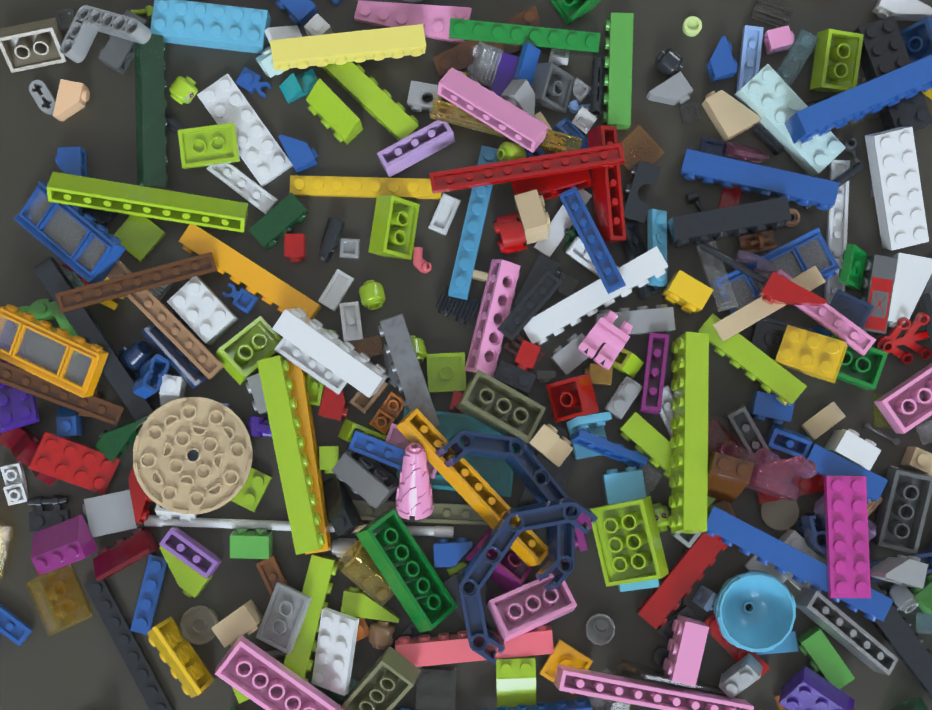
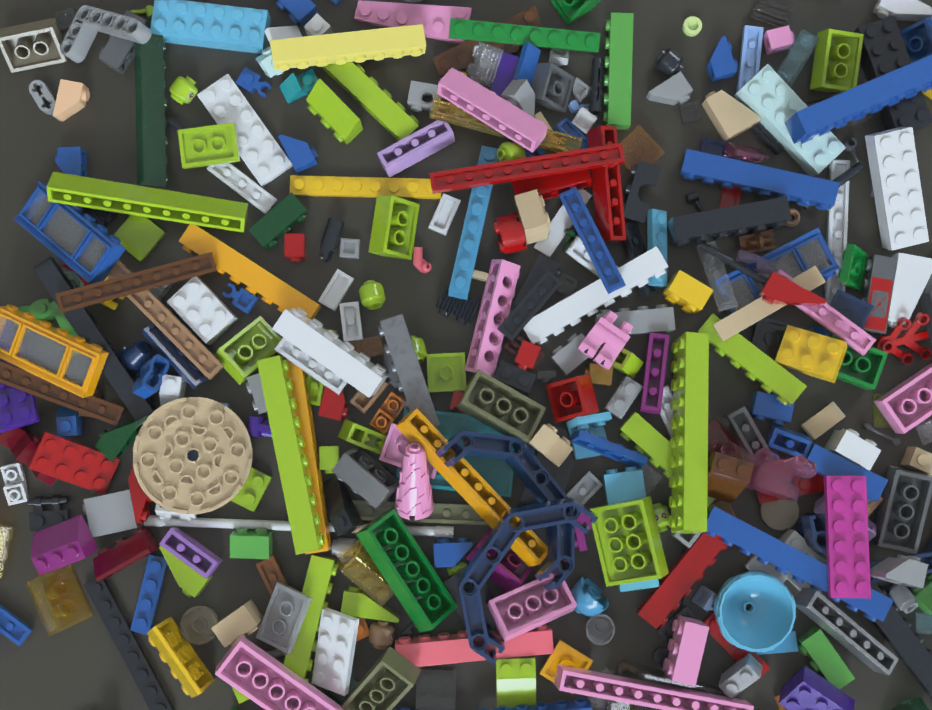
(377, 449): blue plate -> none
(584, 488): none -> light grey plate
(588, 598): none -> dark azure cylinder

